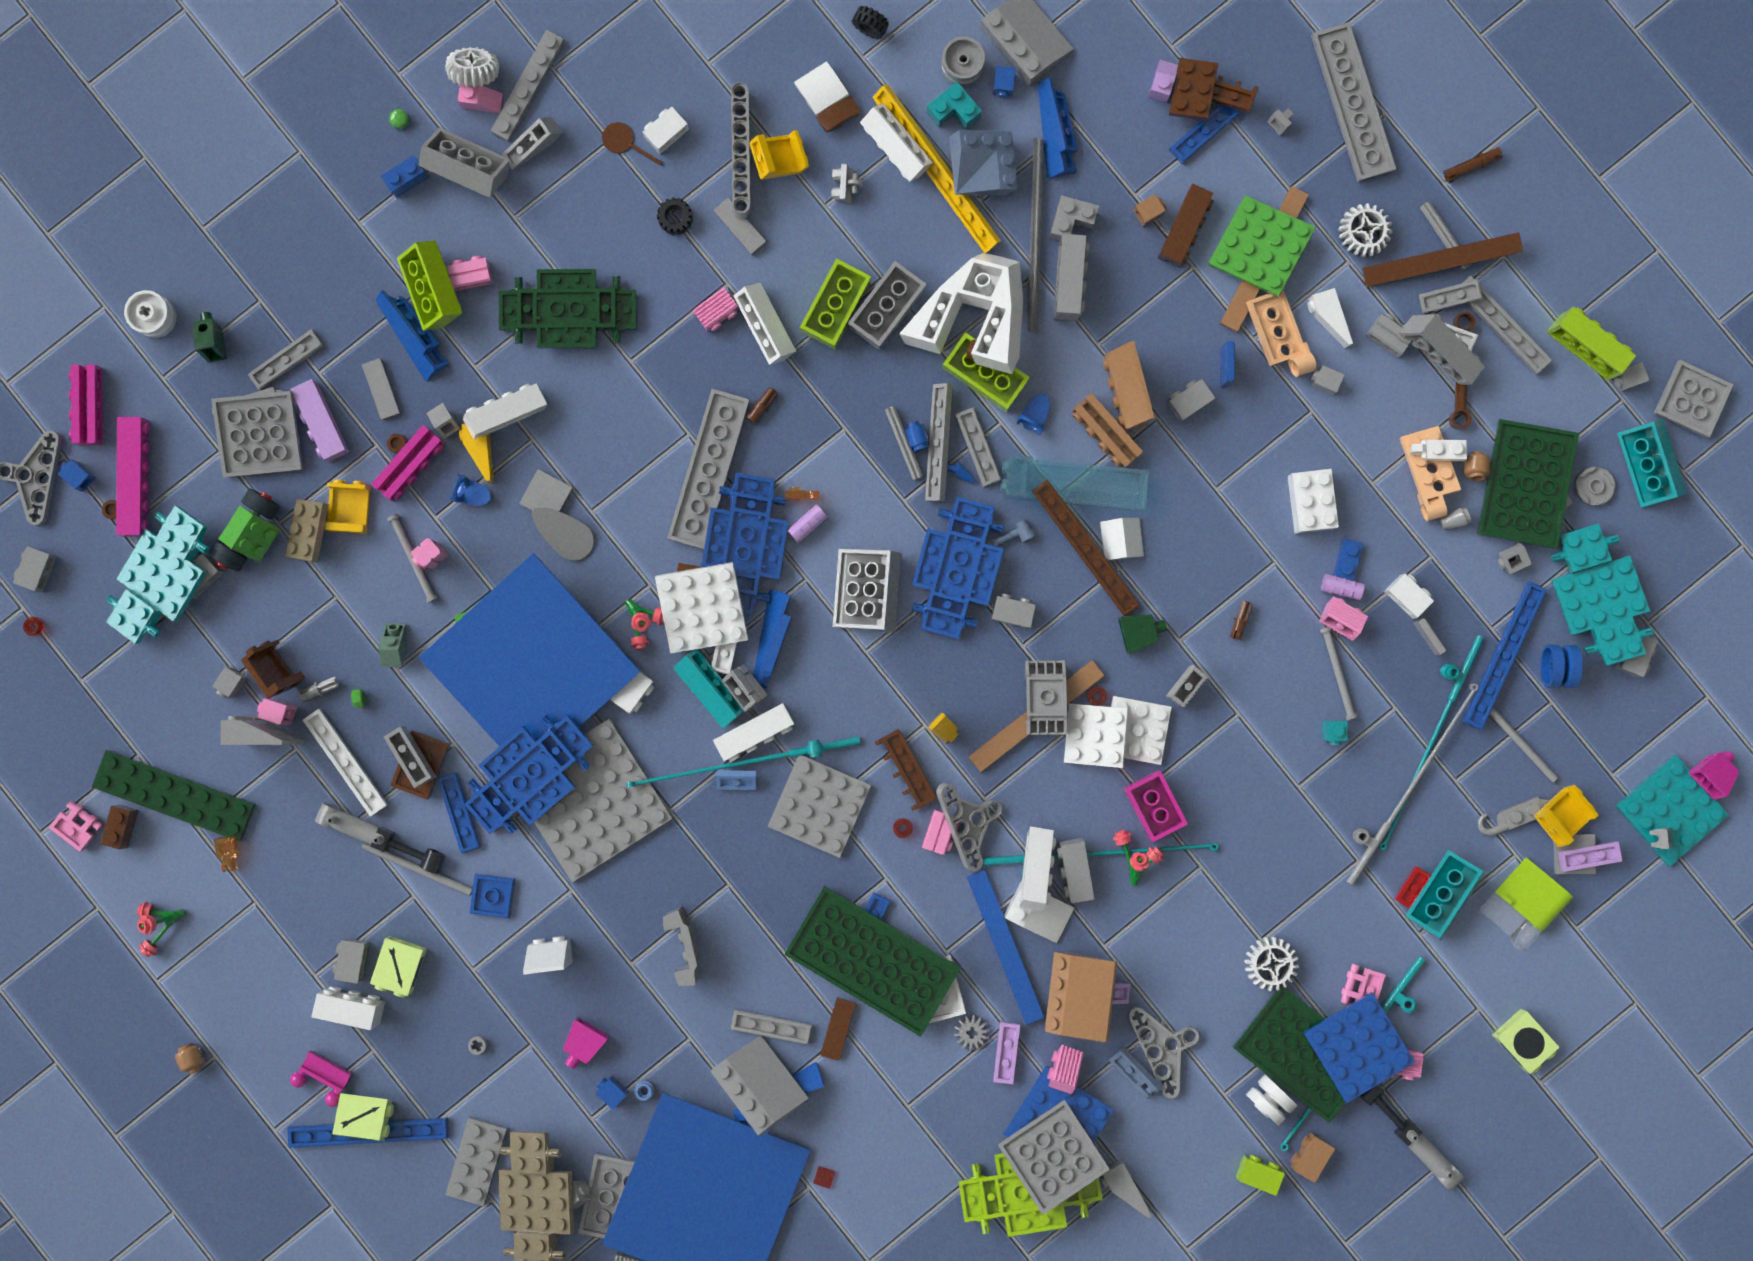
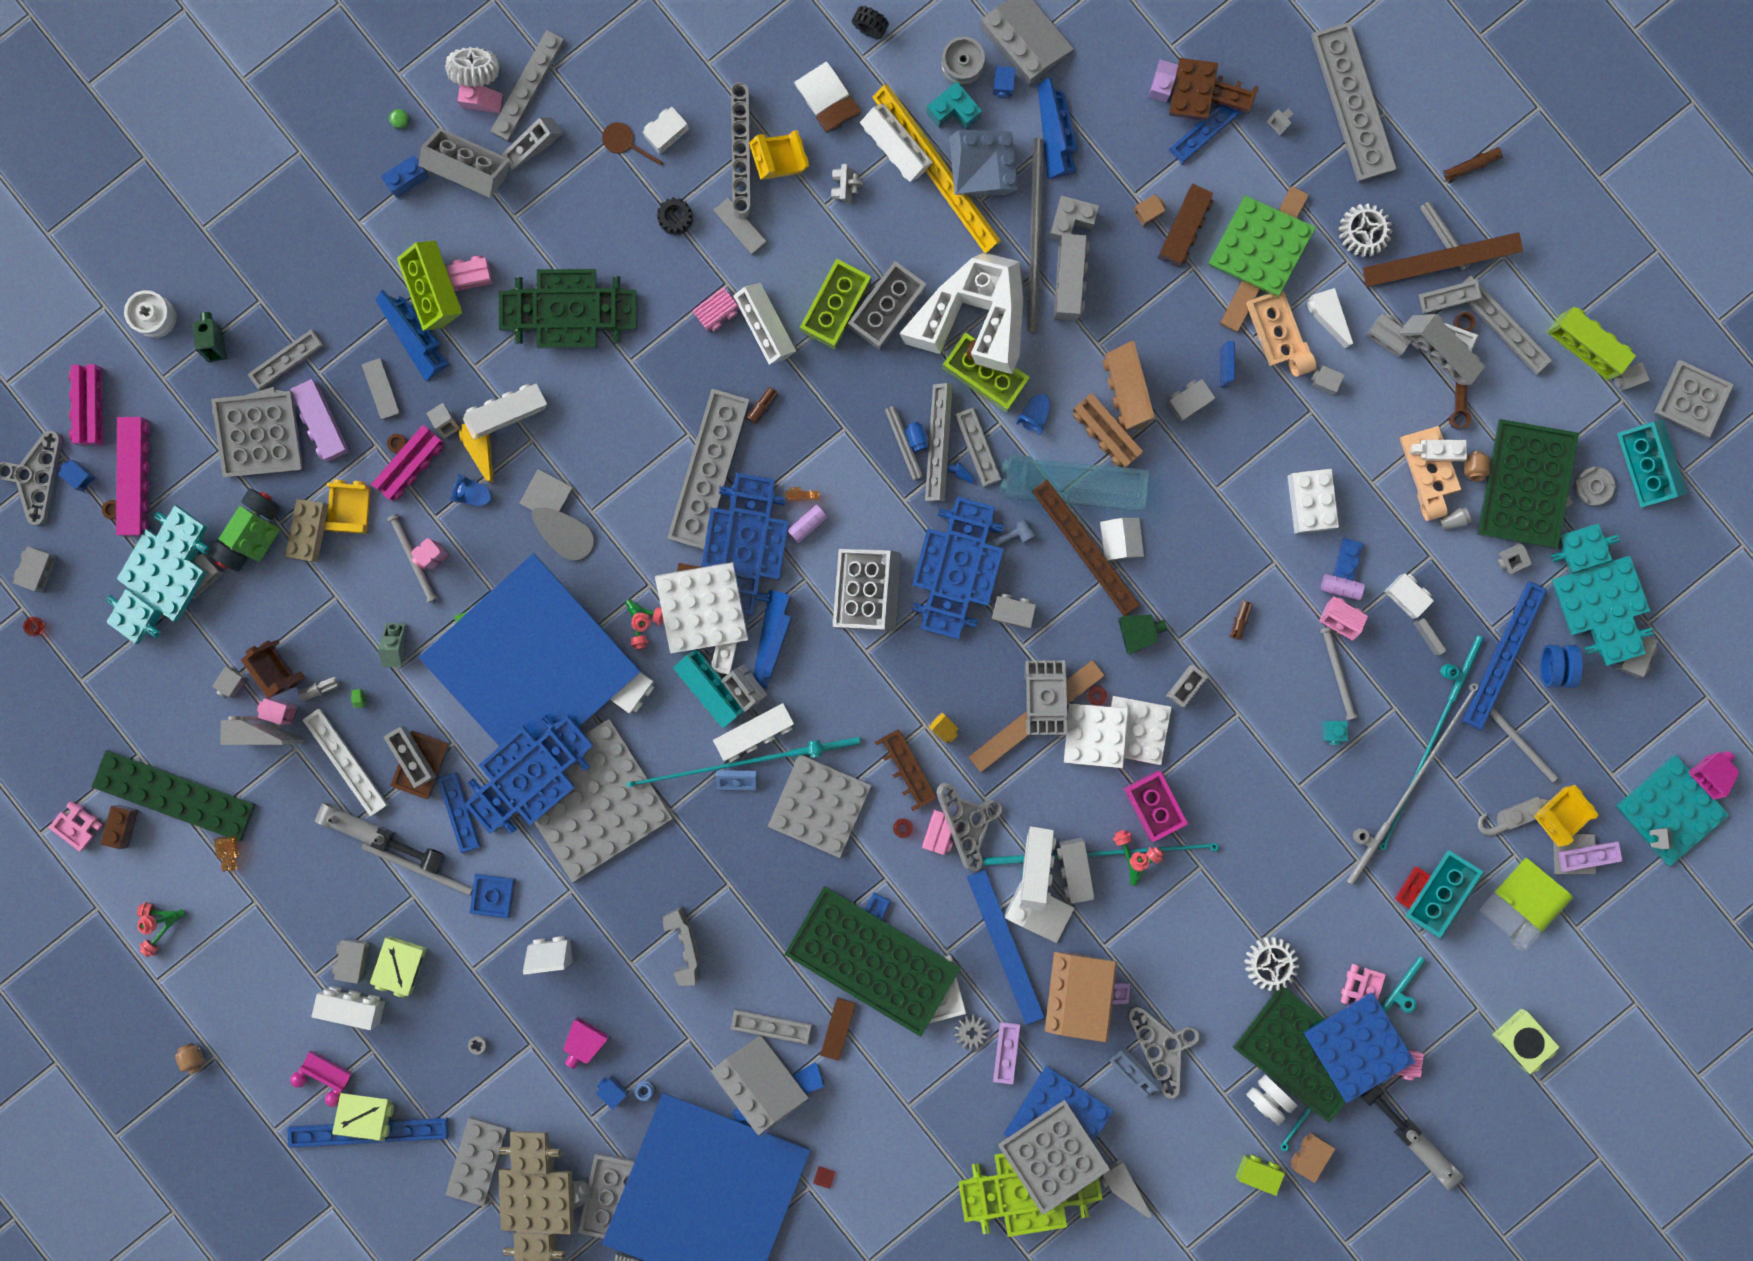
(1065, 1069): bright pink brick -> none

